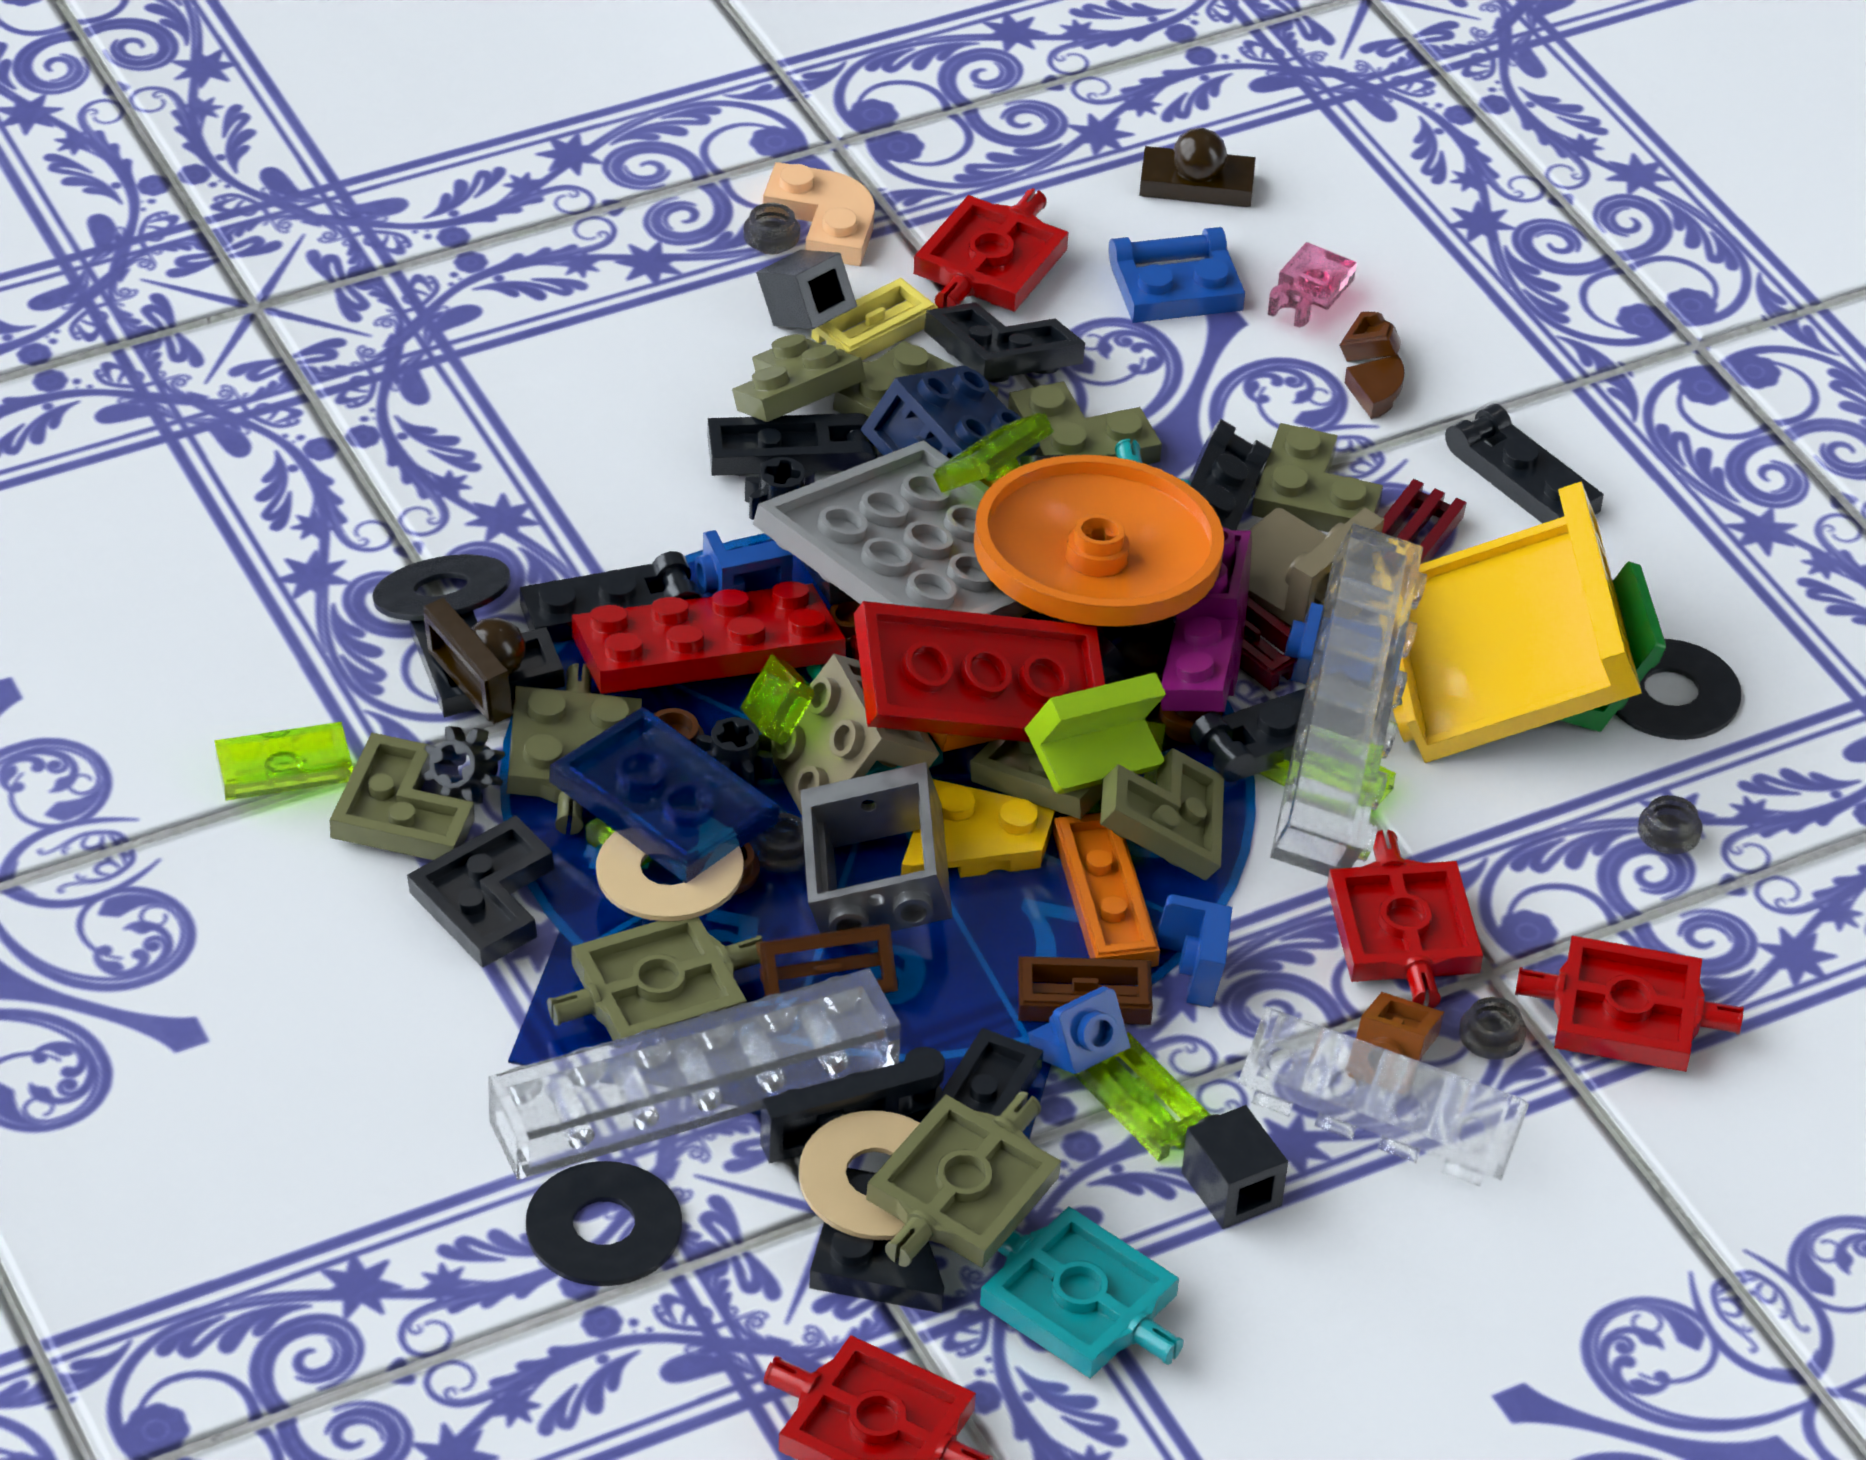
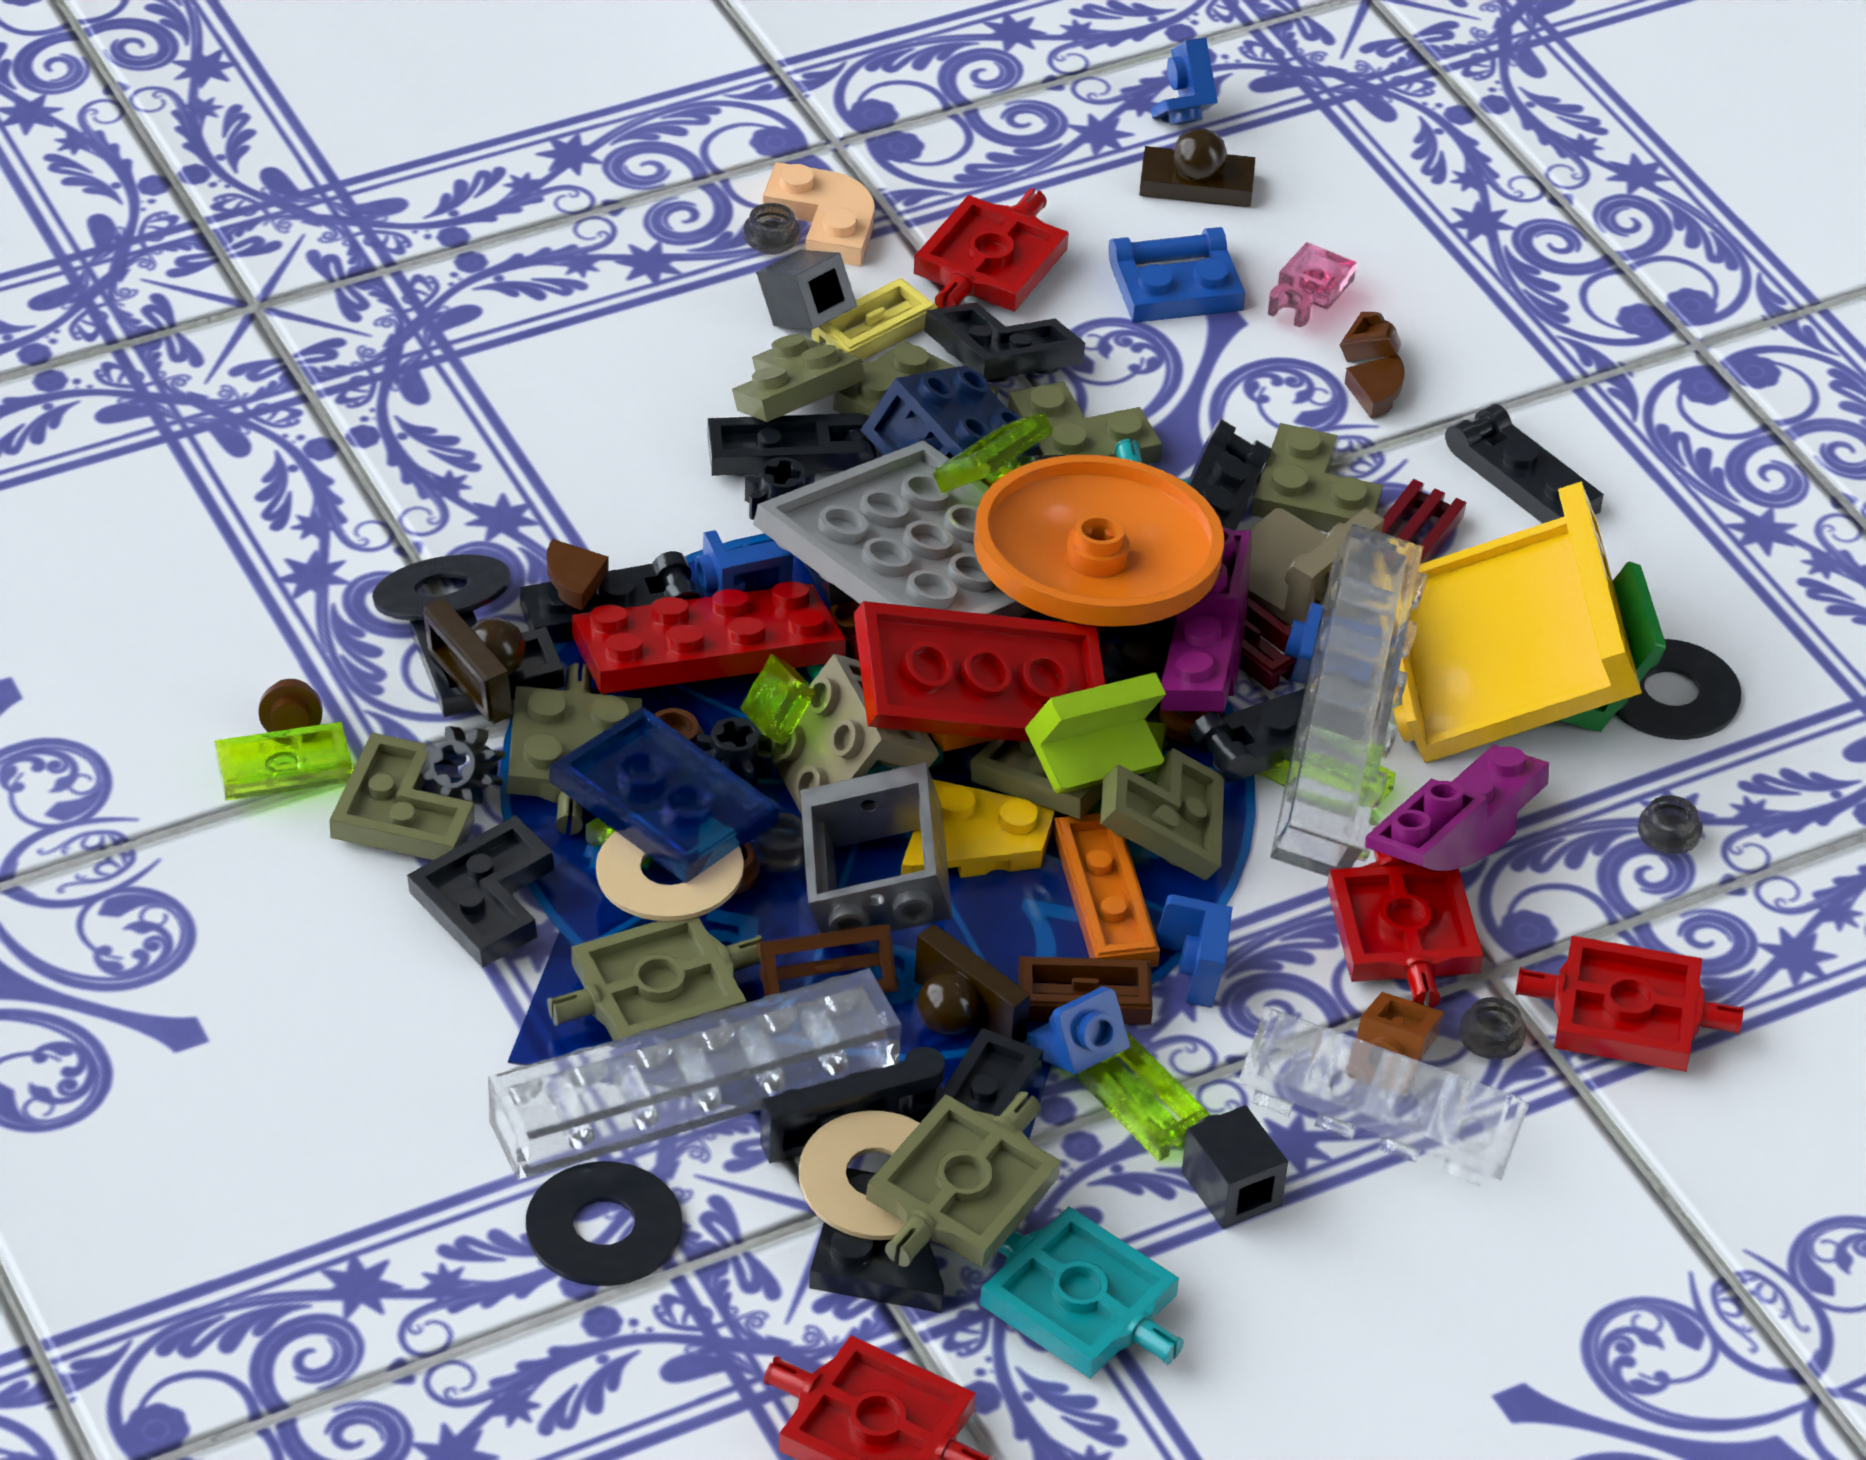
(289, 706): none -> reddish brown plate
(575, 572): none -> reddish brown tile
(965, 990): none -> dark brown tile
(1192, 76): none -> blue bracket
(1463, 819): none -> magenta slope

